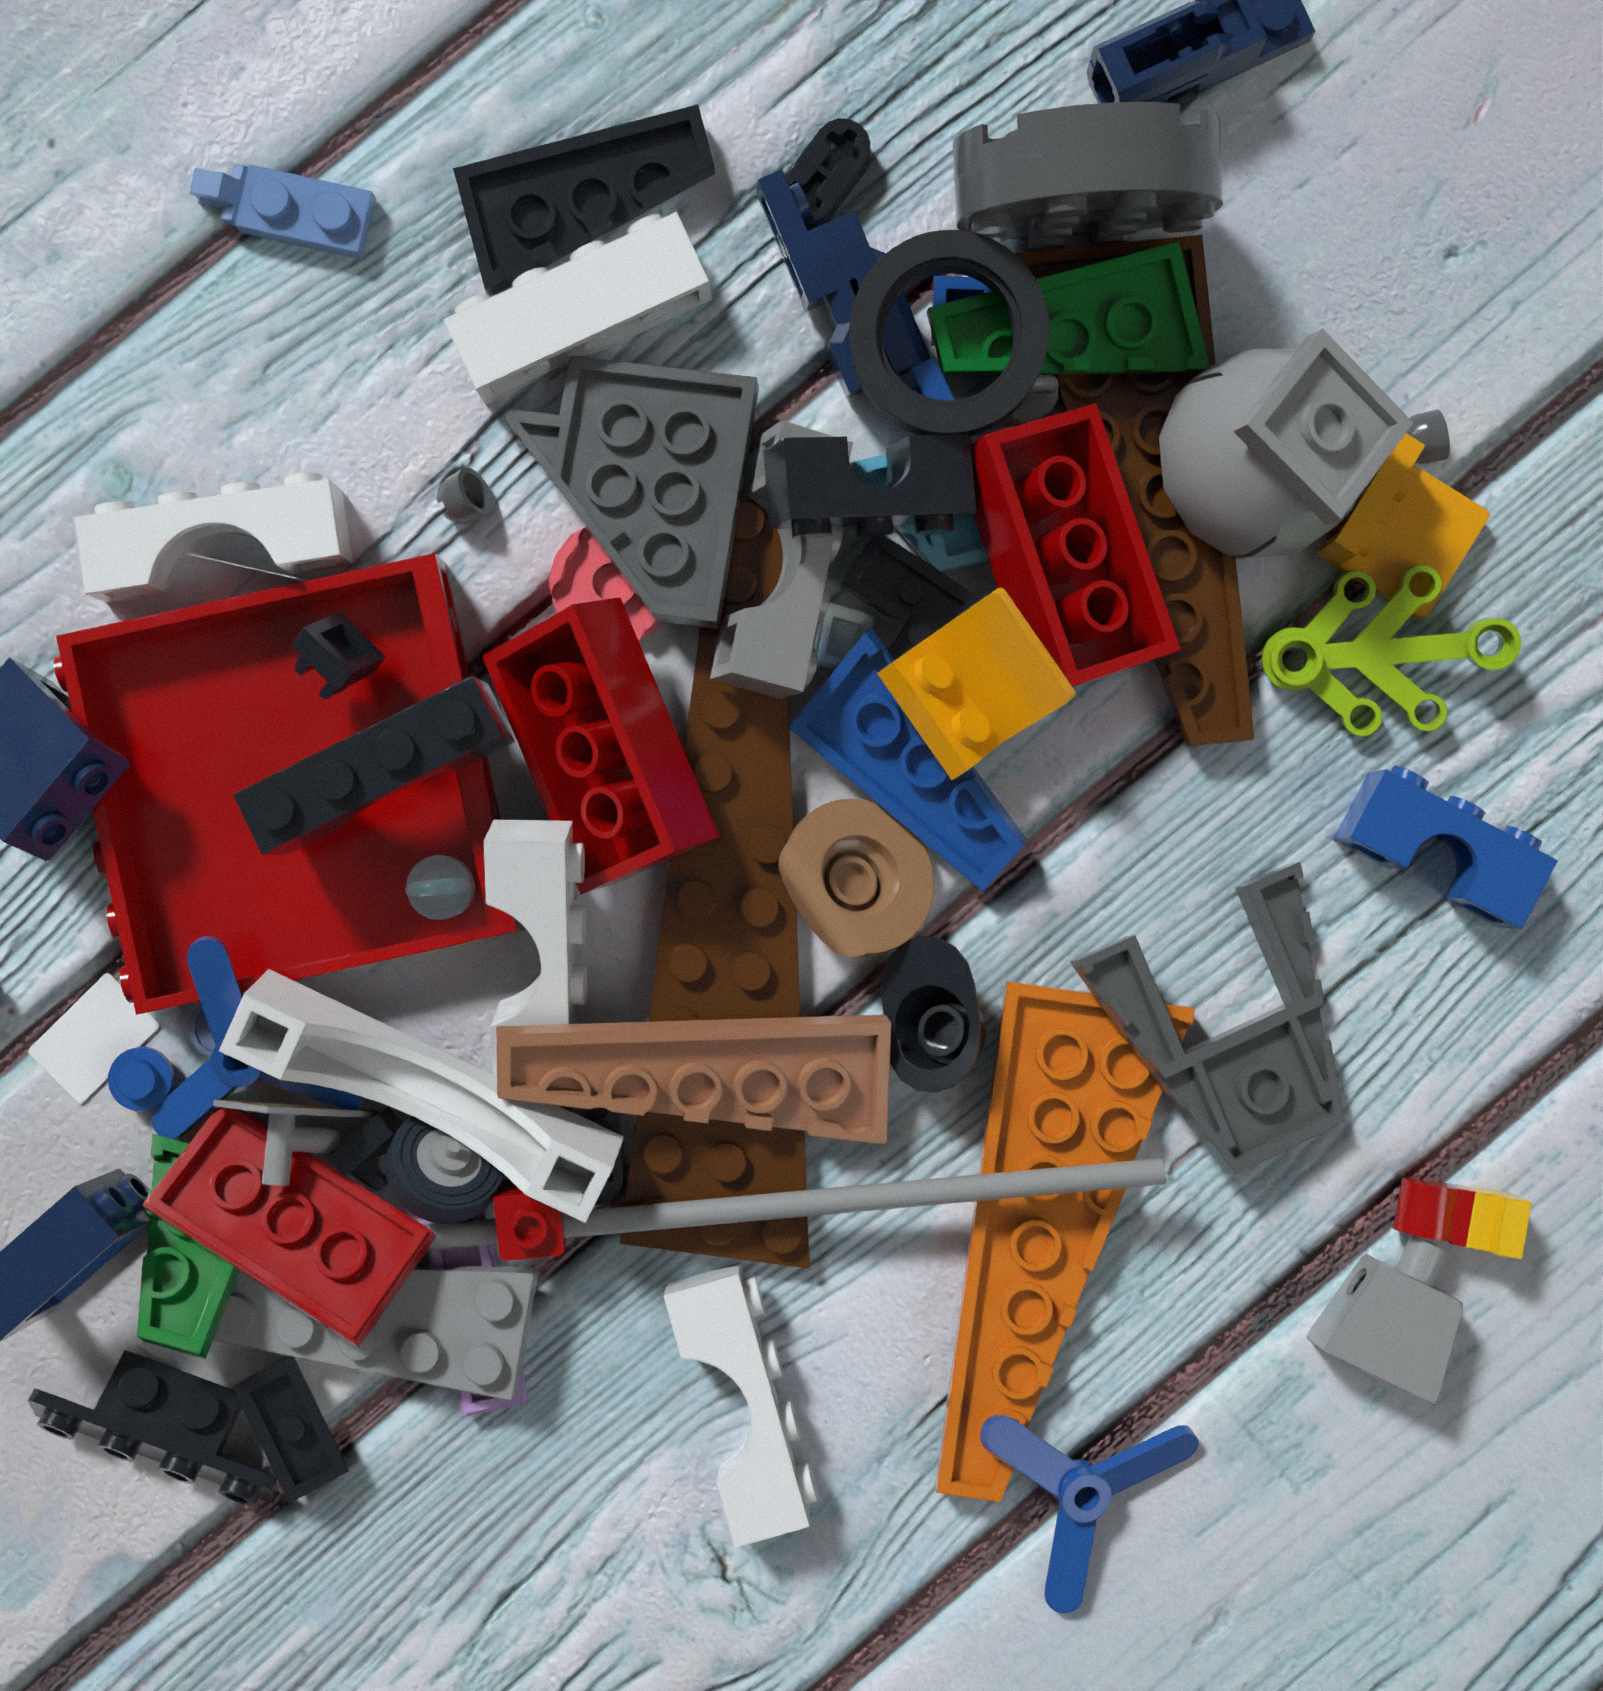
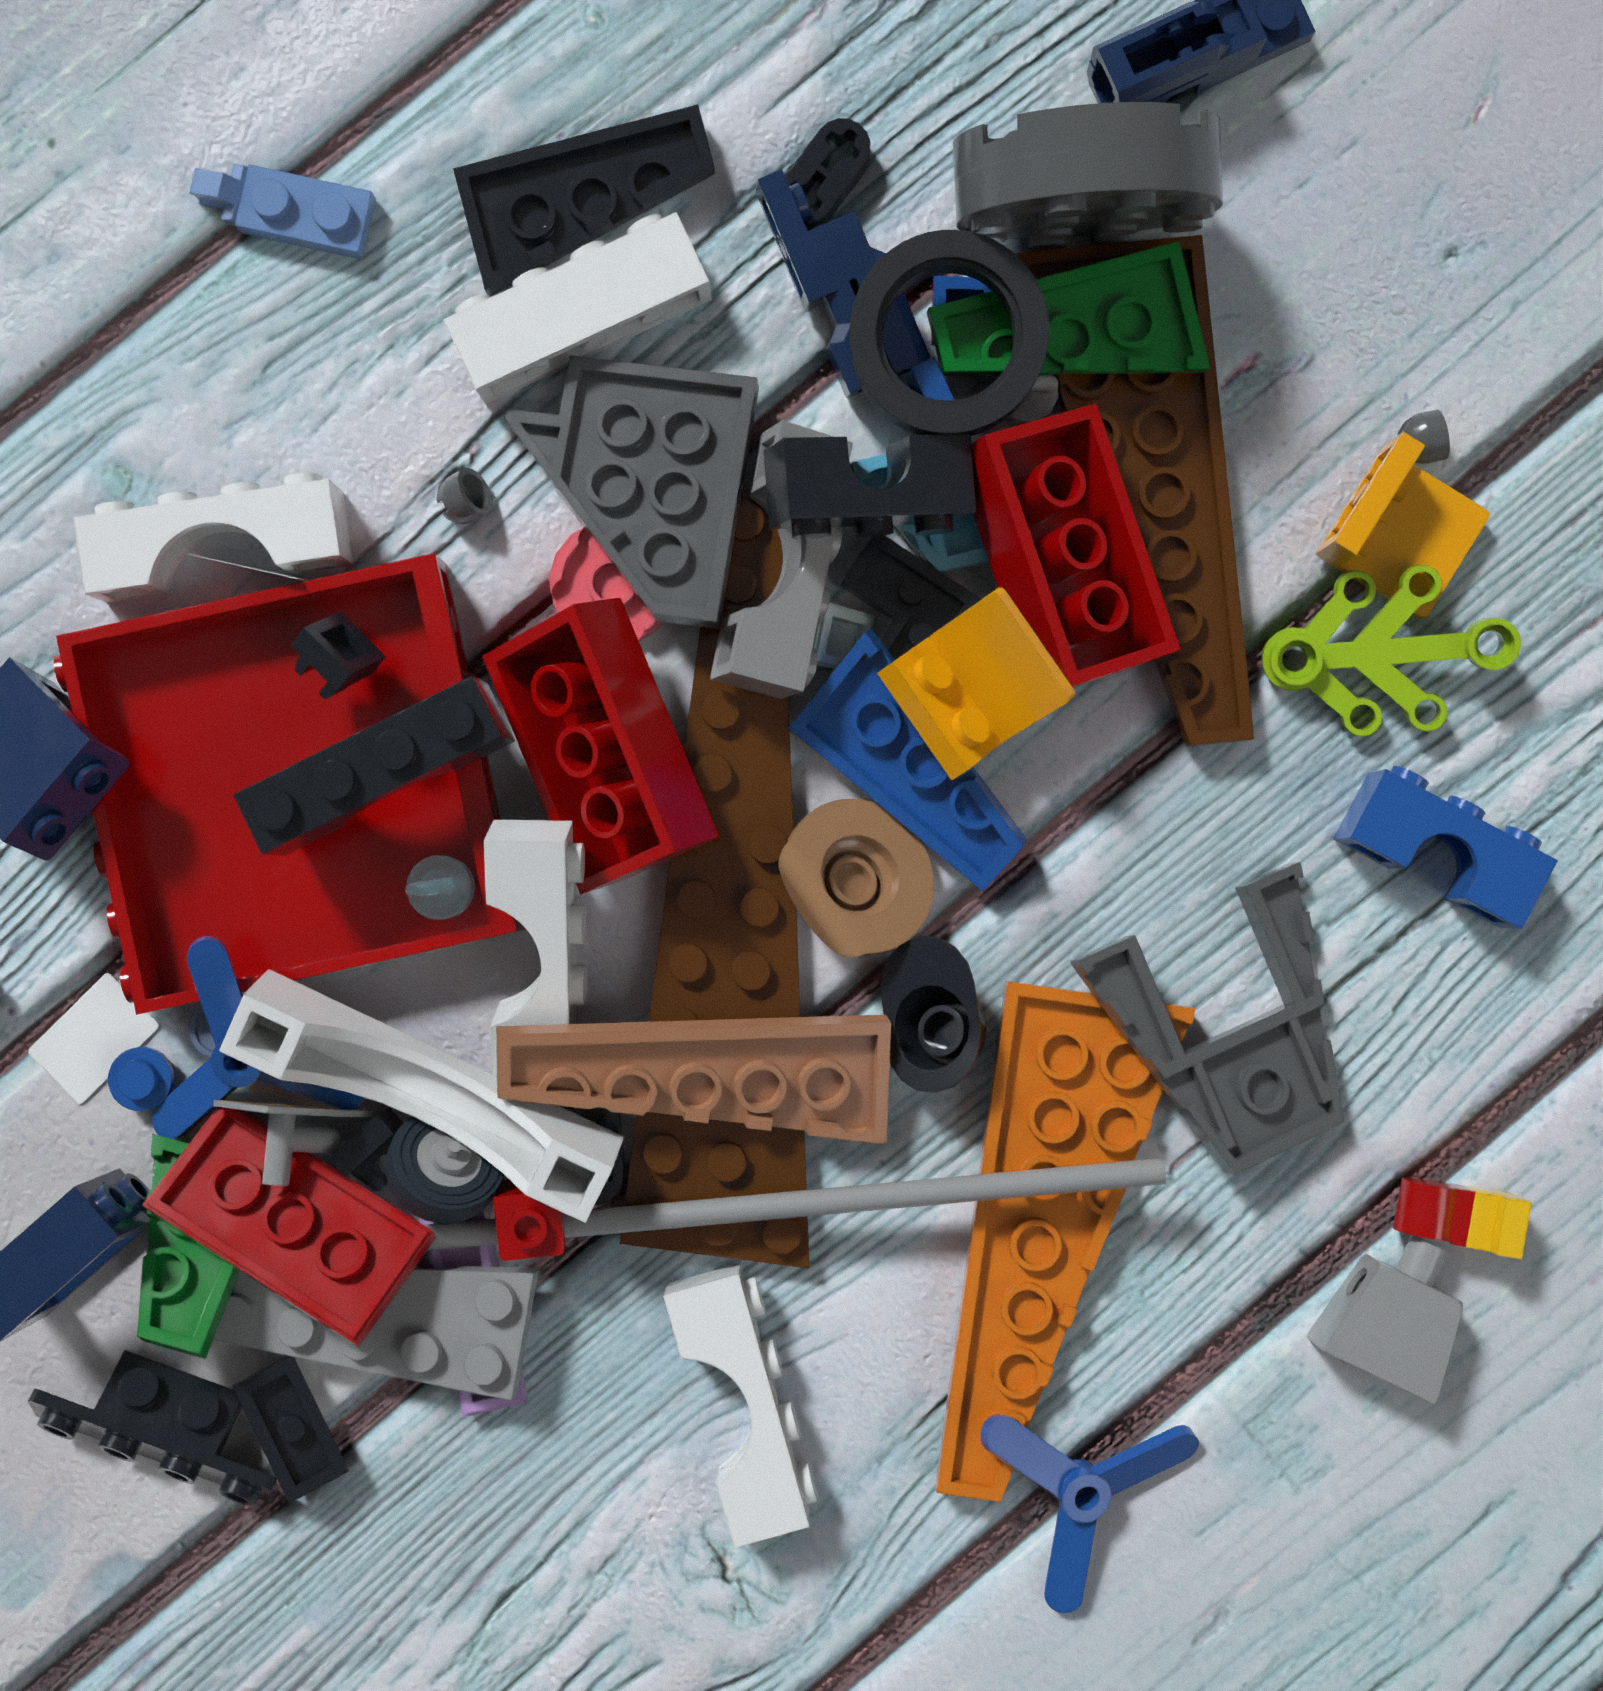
(1275, 446): light grey plate -> none

